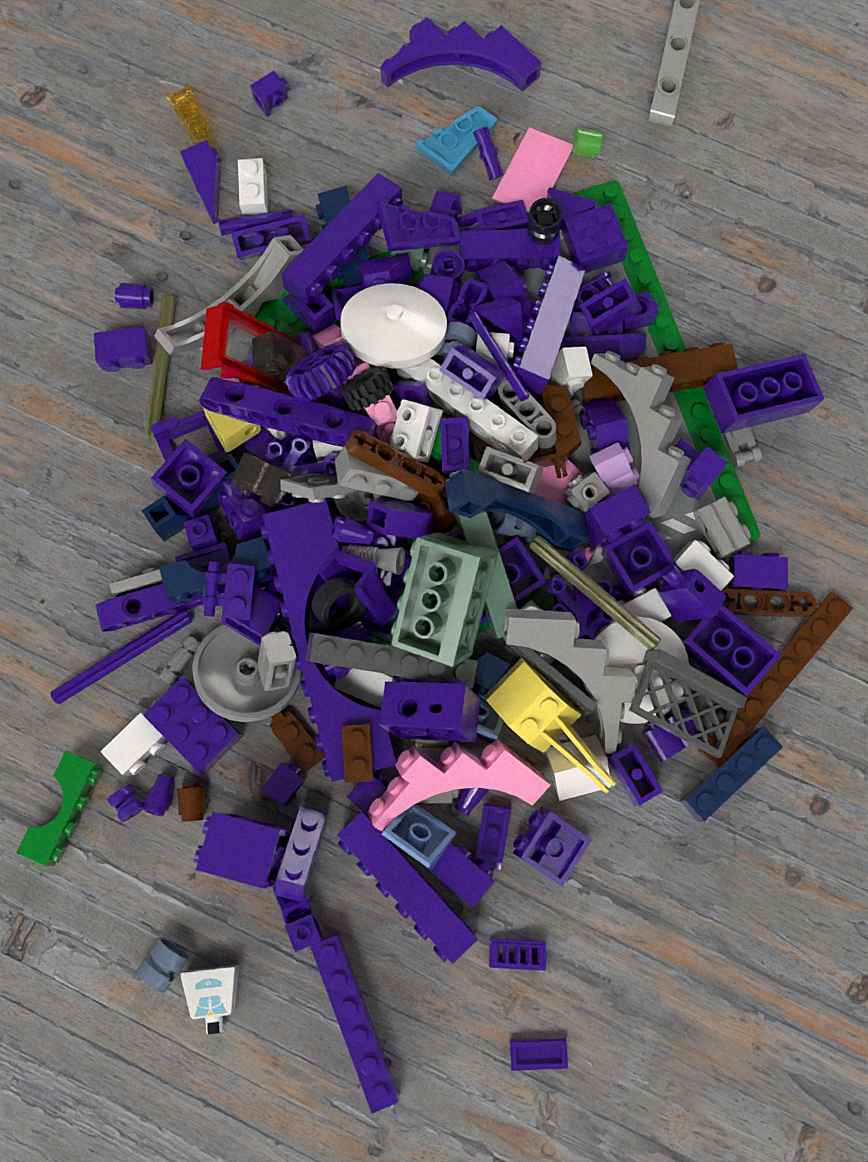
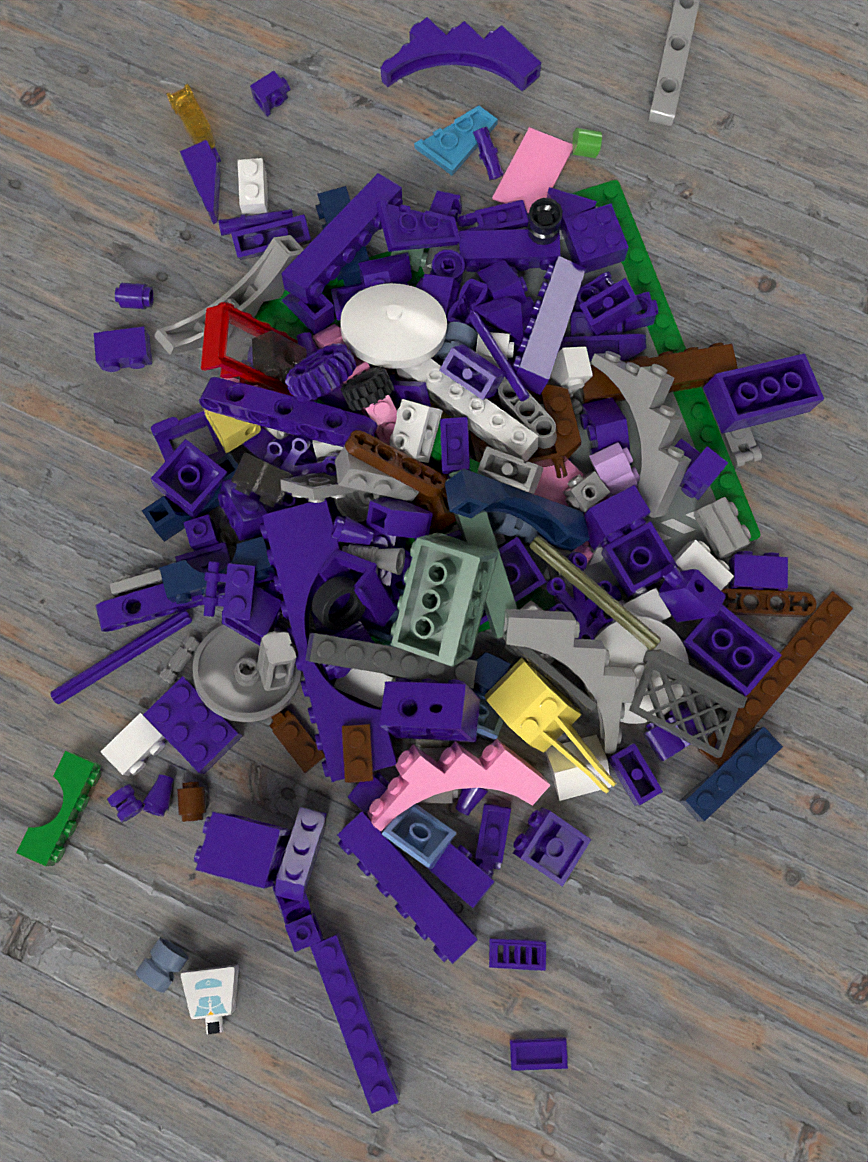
(160, 368): olive axle -> none
(284, 783): dark purple brick -> none

